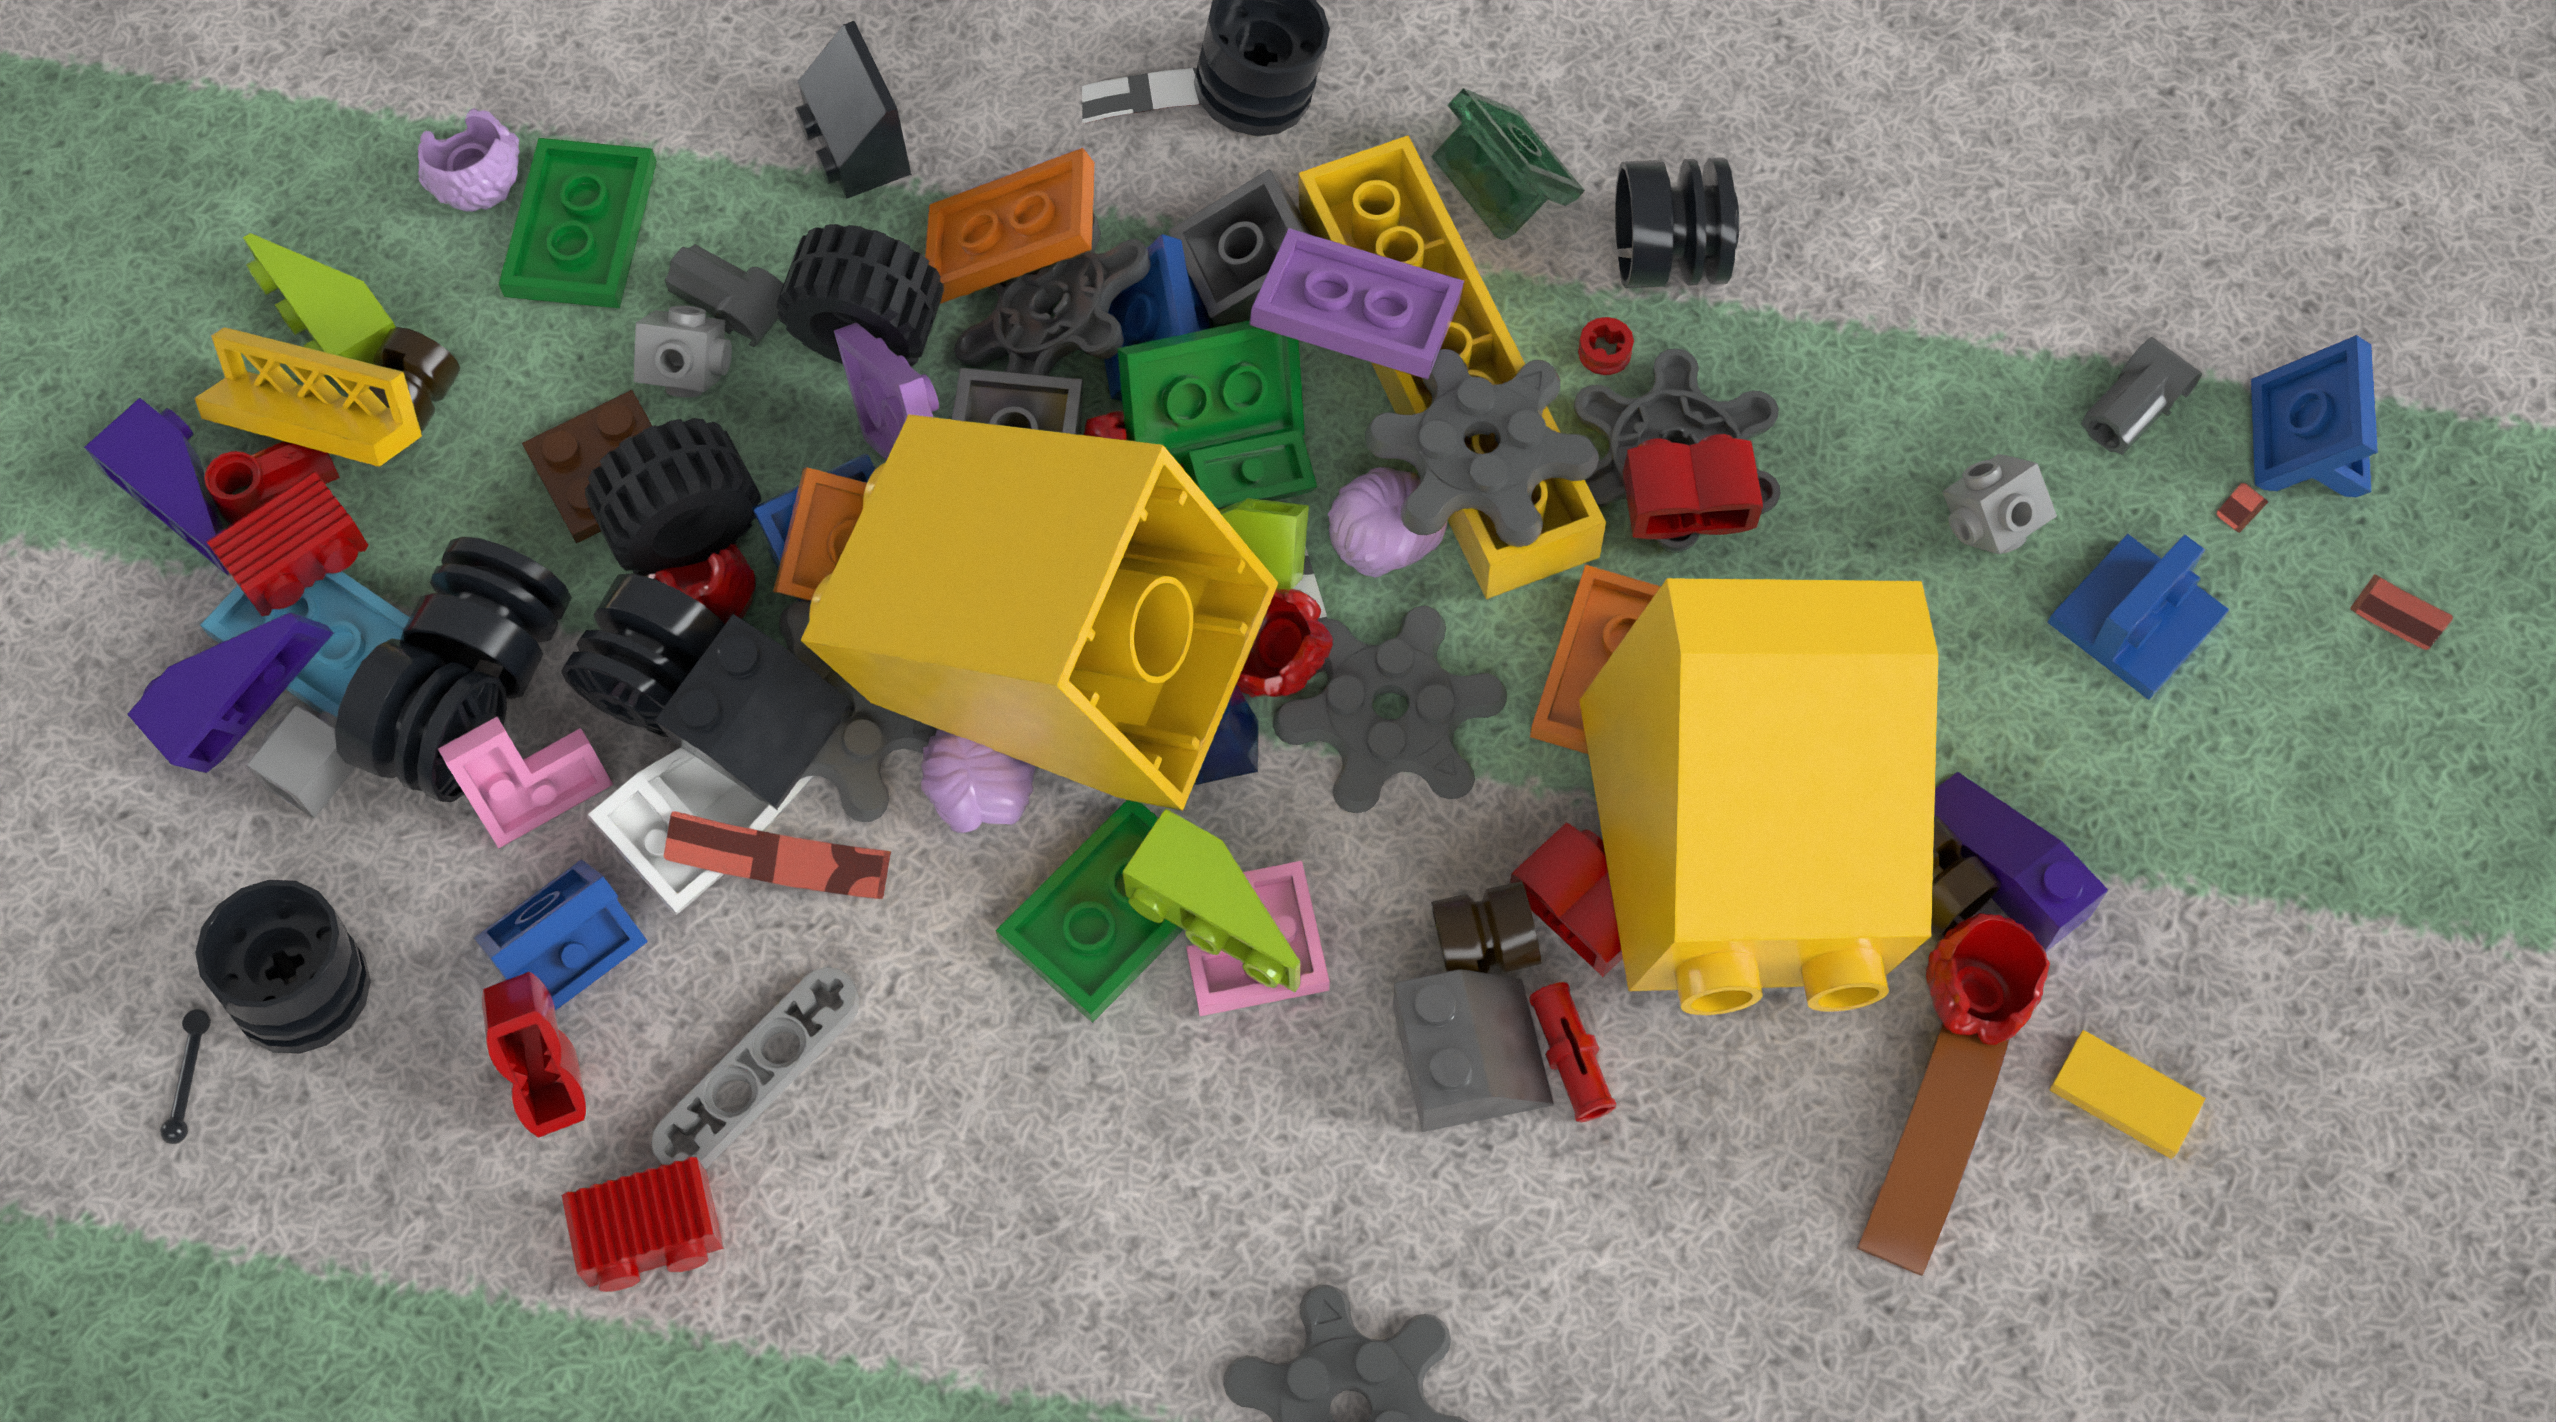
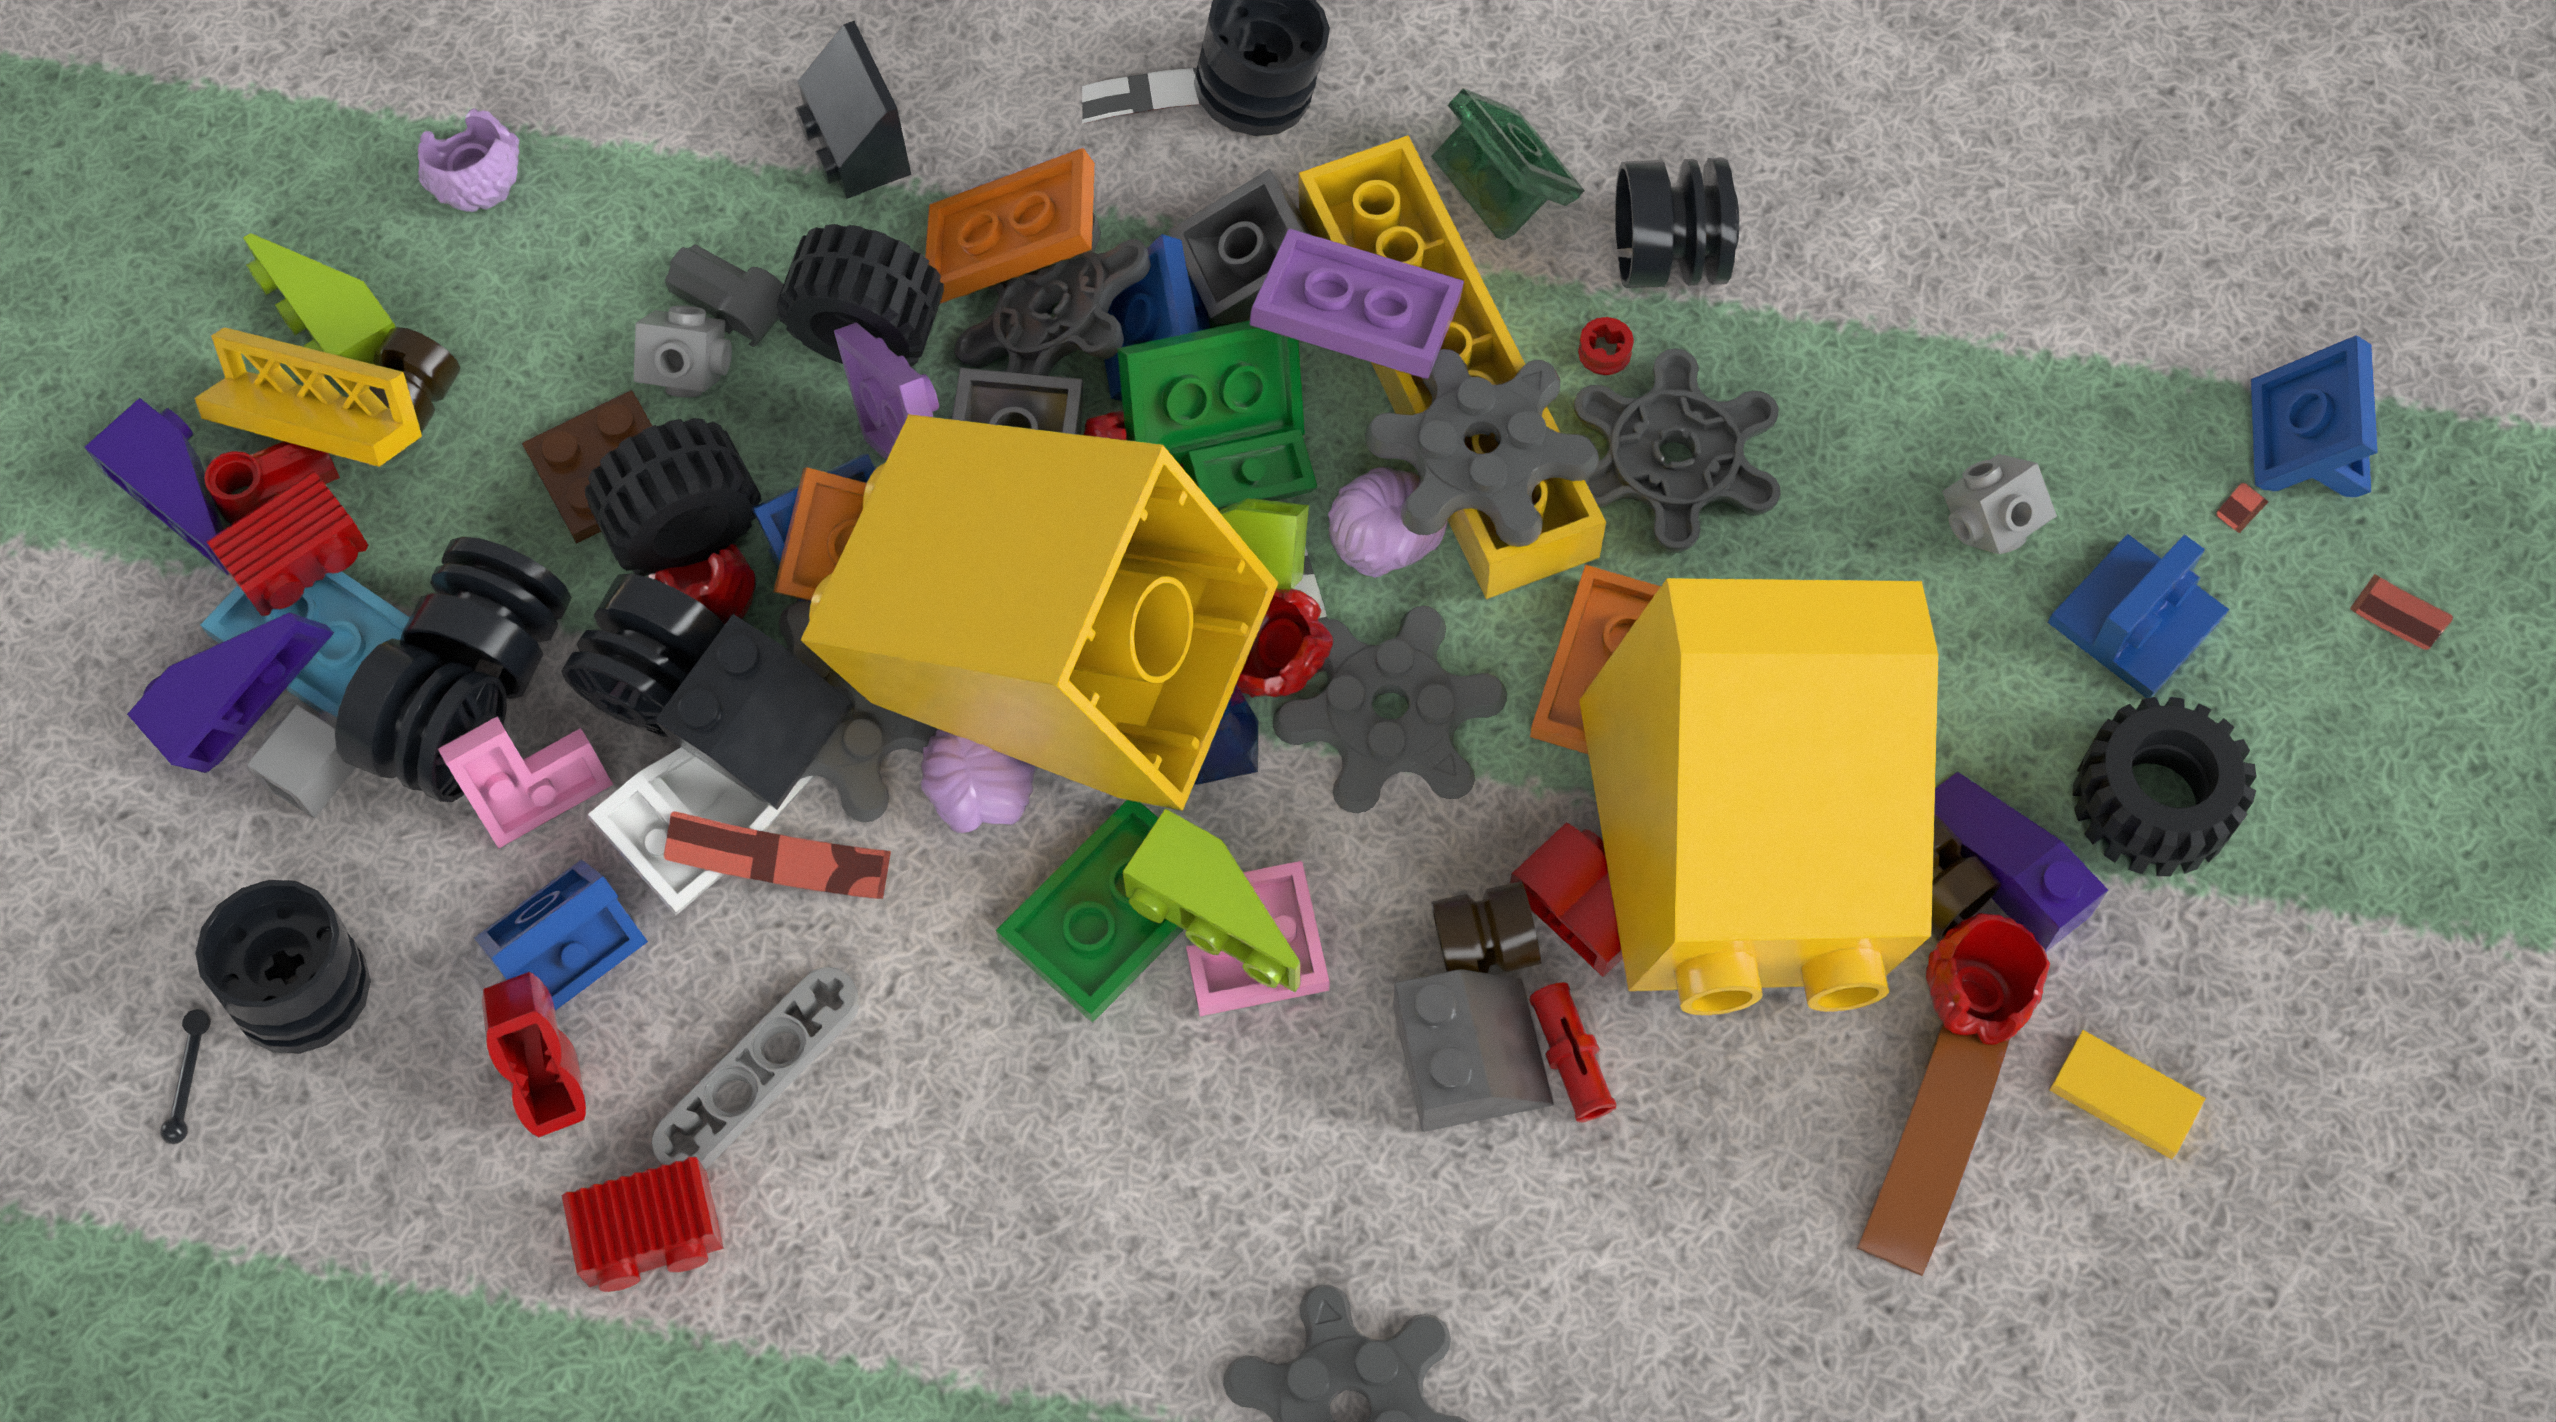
(578, 223): green plate -> none
(1692, 487): red brick -> none
(2139, 825): none -> black tyre
(2140, 396): dark grey piece -> none

